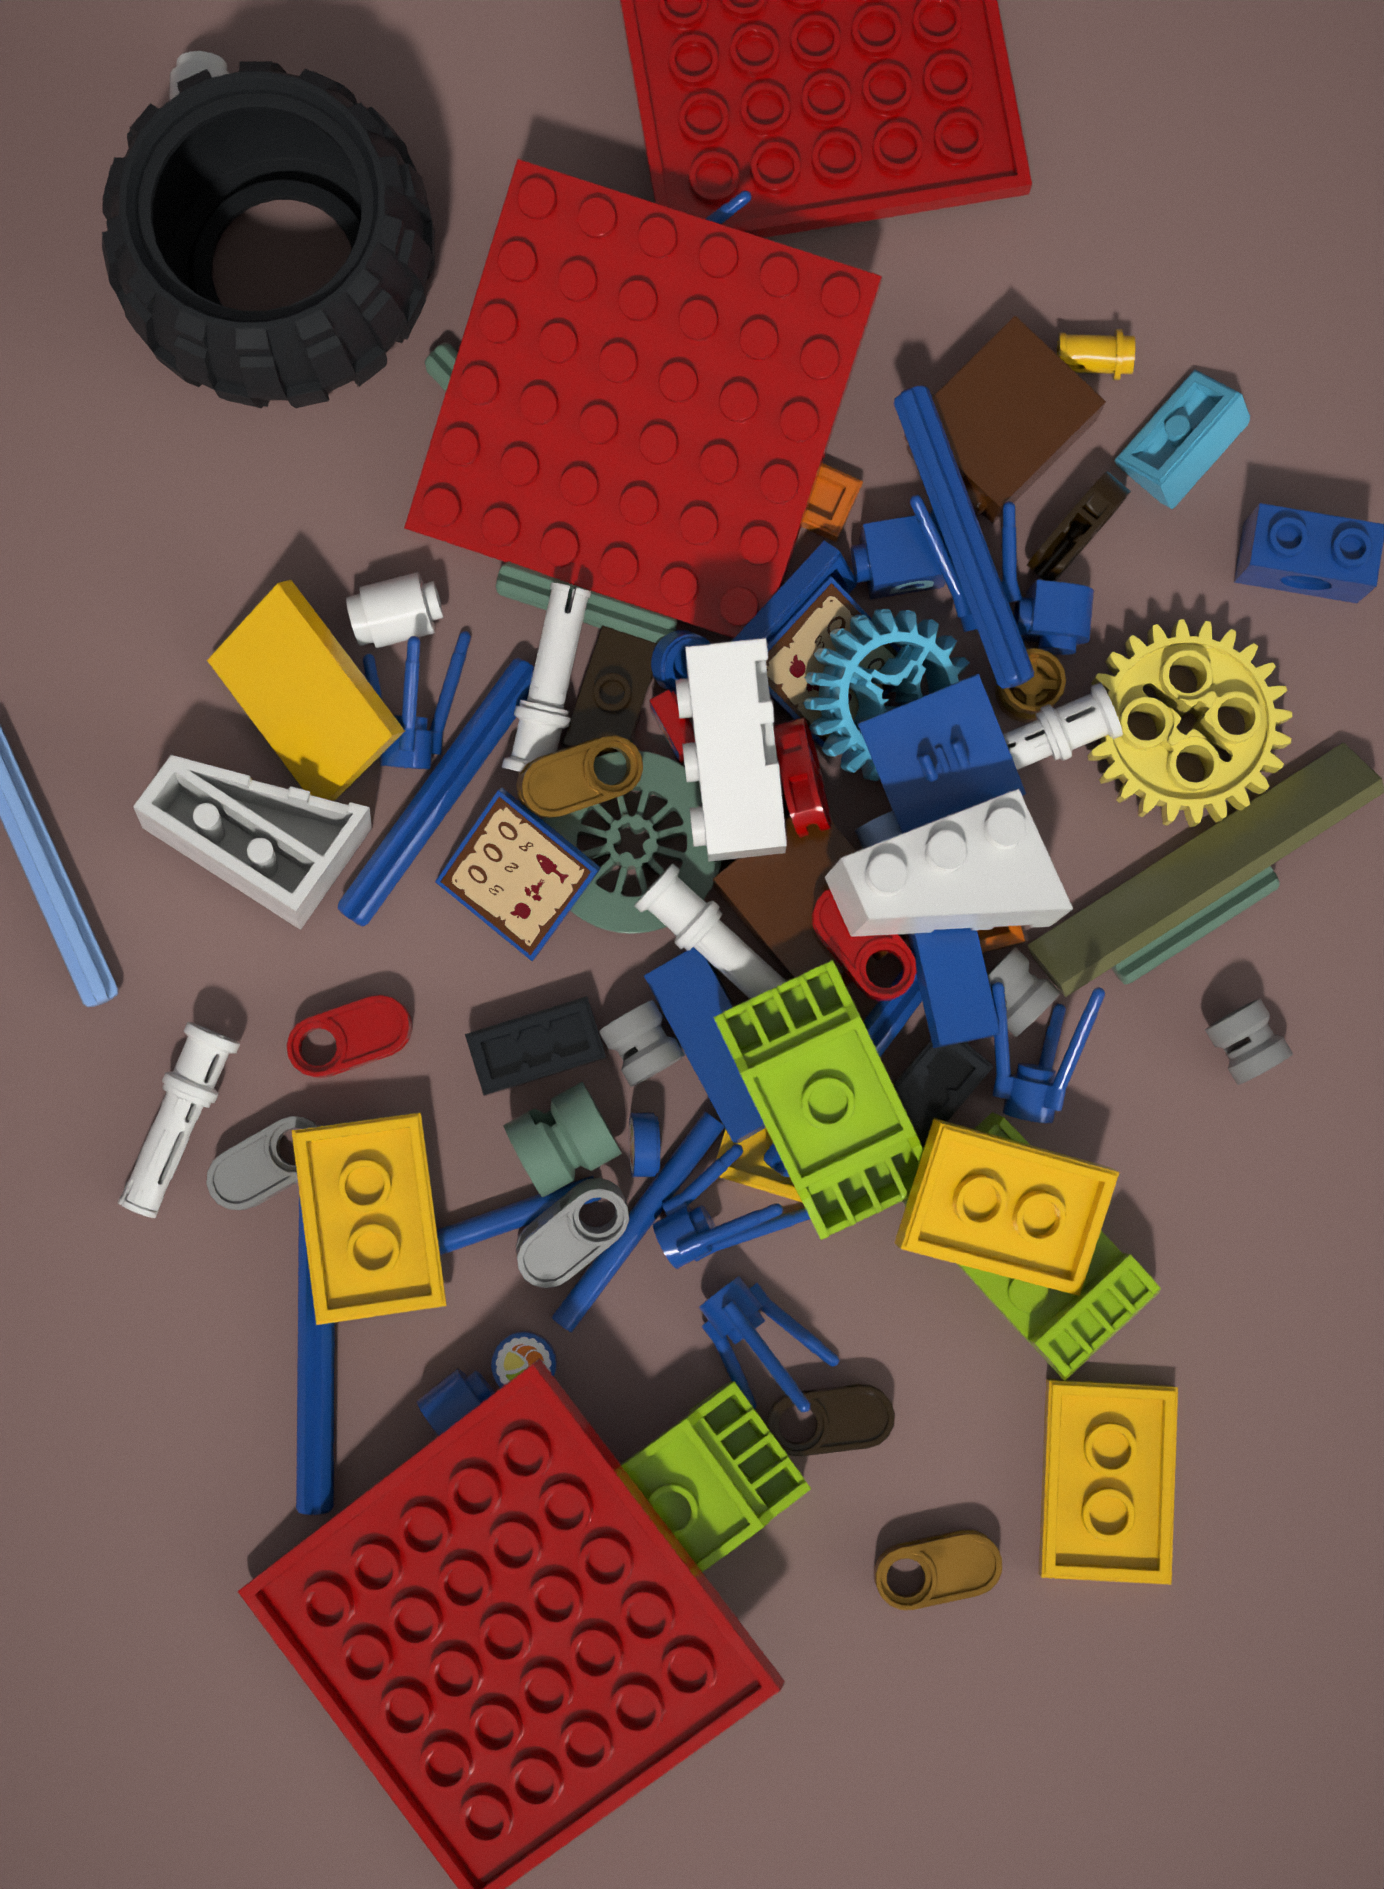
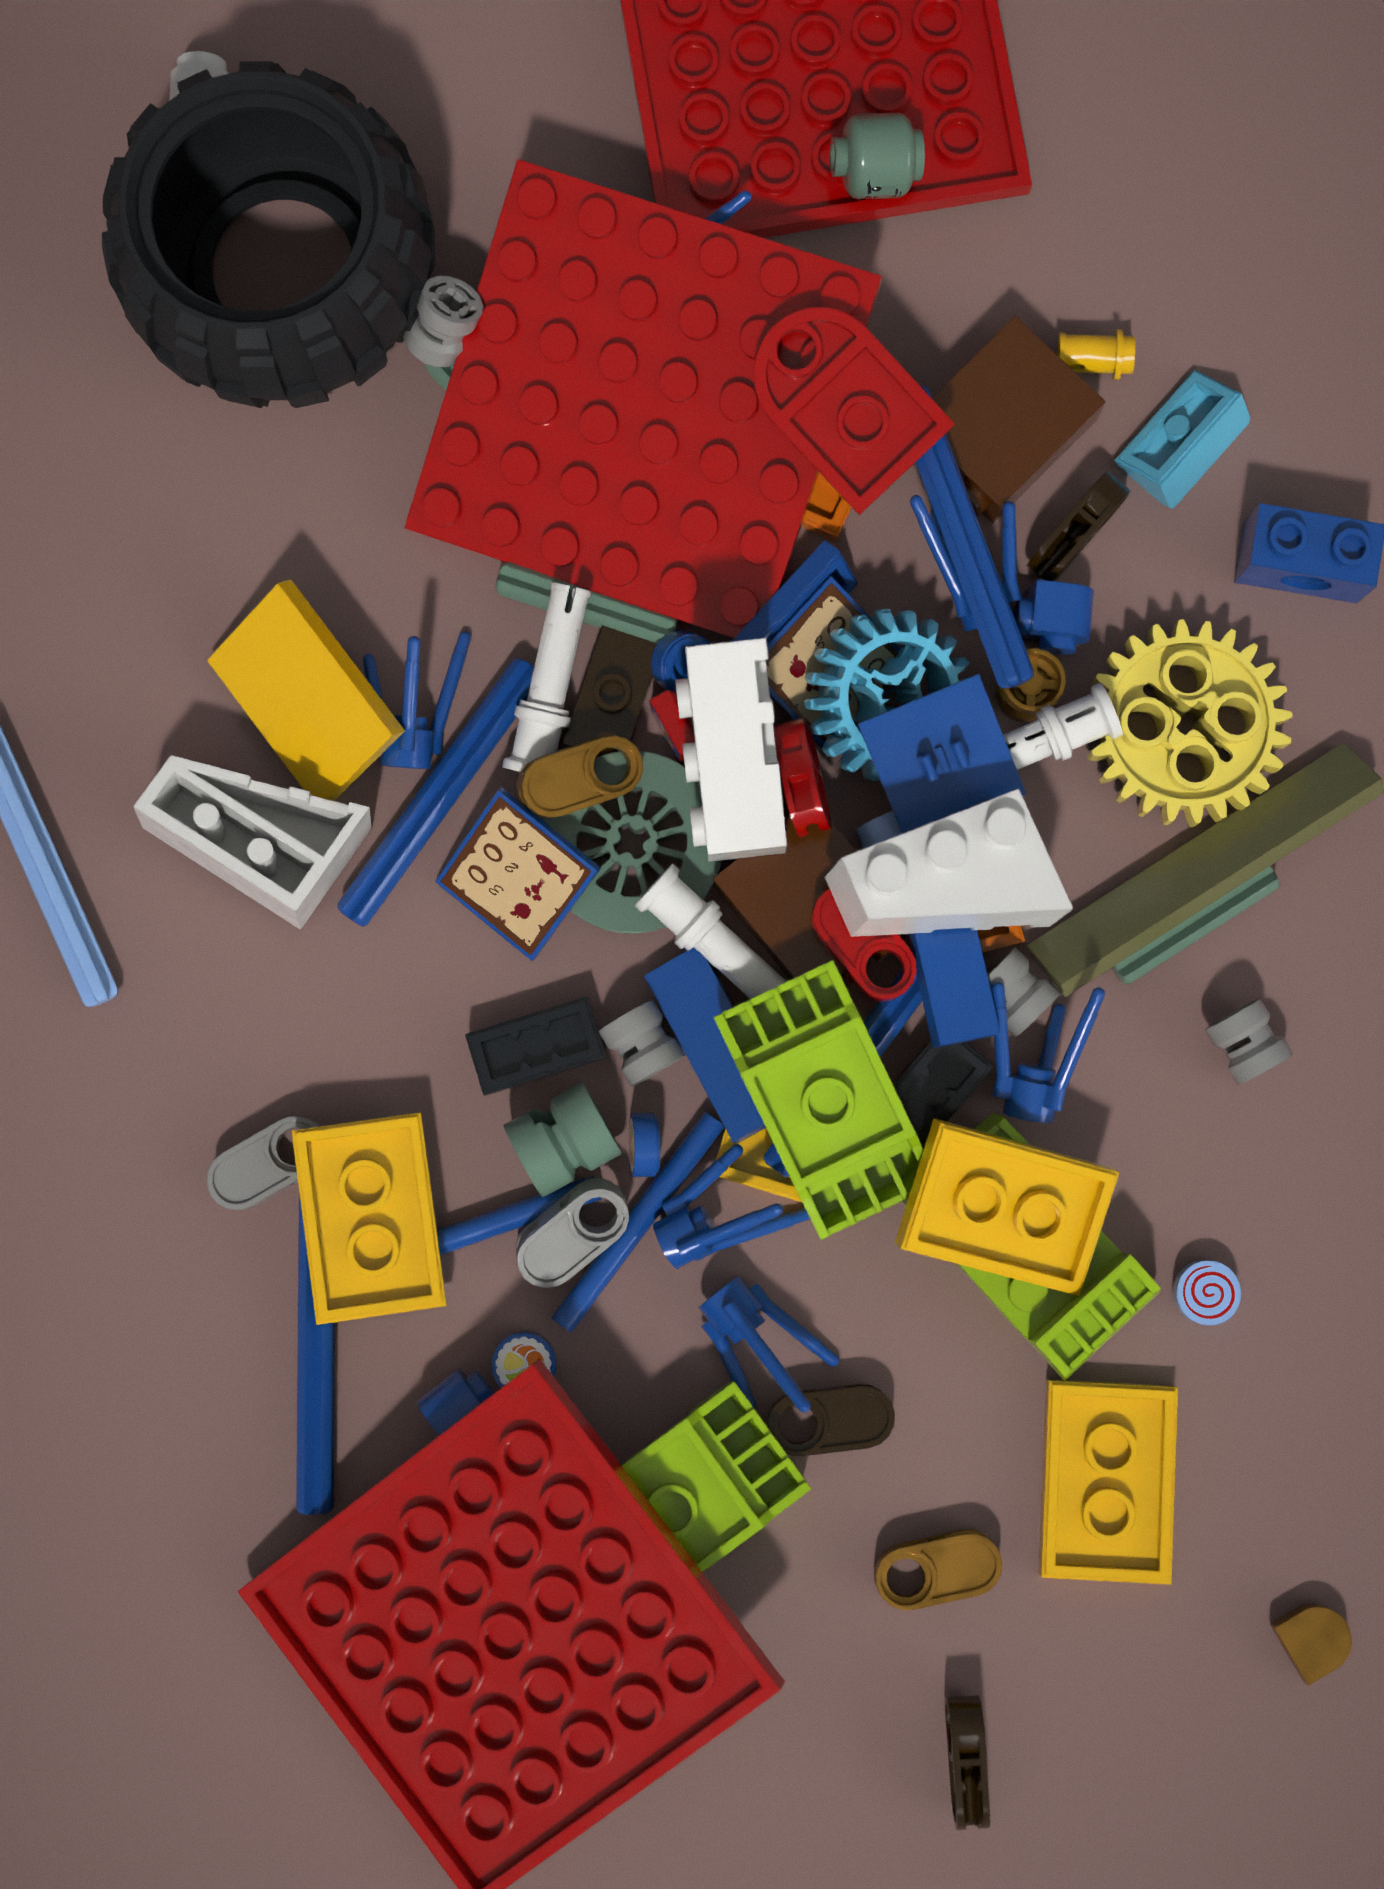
(188, 1091): white pin -> none
(362, 1032): red piece -> none
(394, 610): white brick -> none
(446, 314): none -> light grey wheel
(850, 407): none -> red tile
(878, 155): none -> sand green head
(895, 558): blue brick -> none
(967, 1762): none -> dark brown piece
(1206, 1292): none -> light blue tile
(1314, 1640): none -> pearl gold tile

